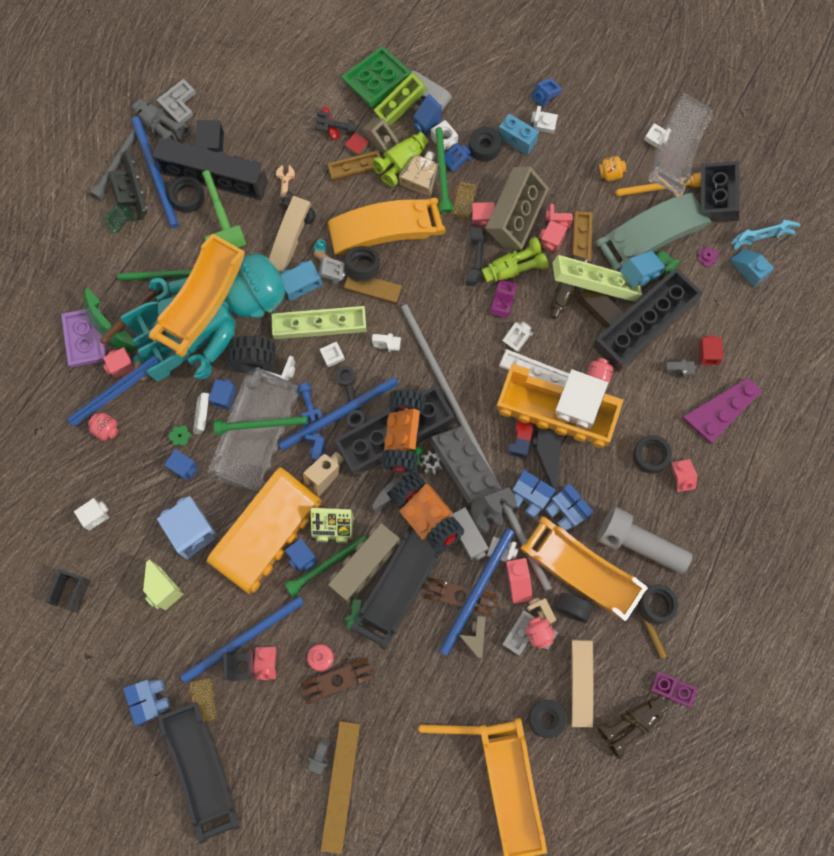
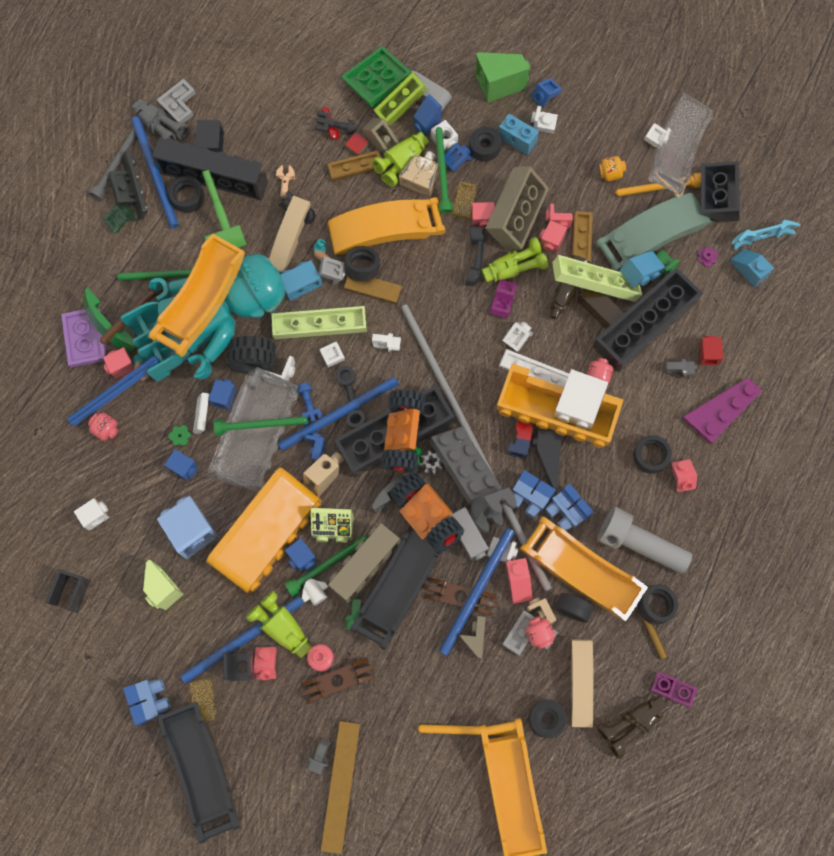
(281, 626): none -> lime piece
(314, 591): none -> white piece
(501, 74): none -> bright green slope

